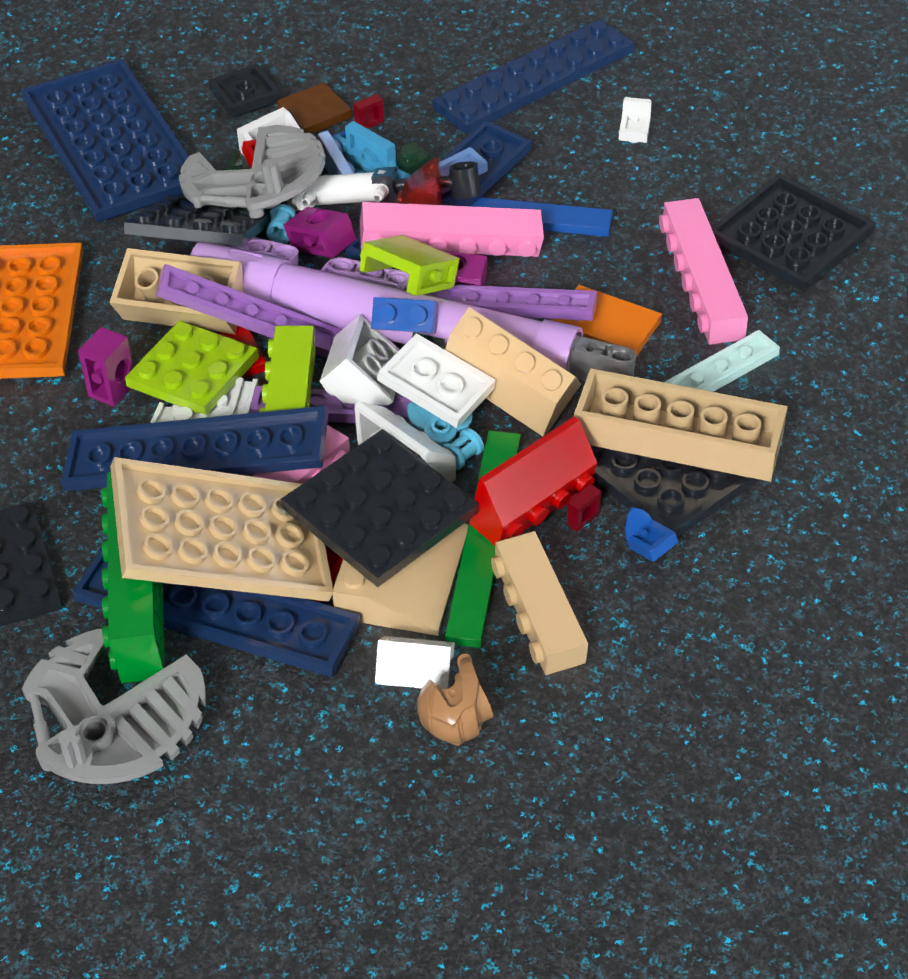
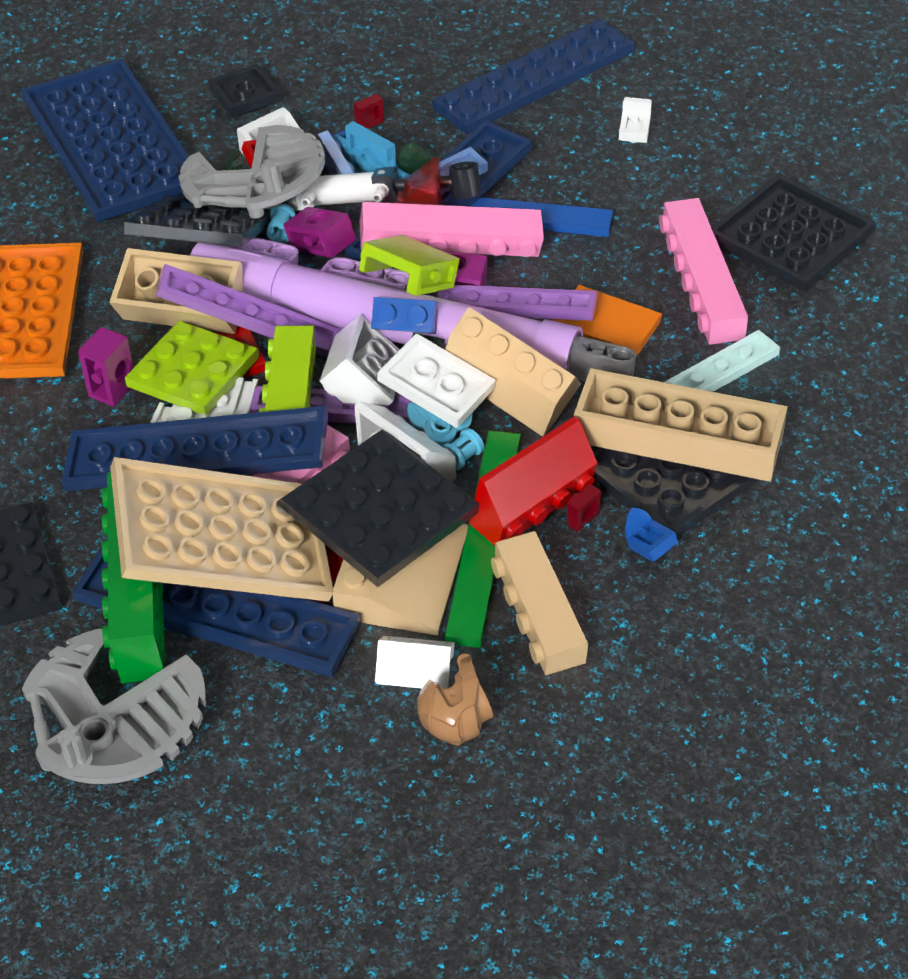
(316, 108): reddish brown tile -> none

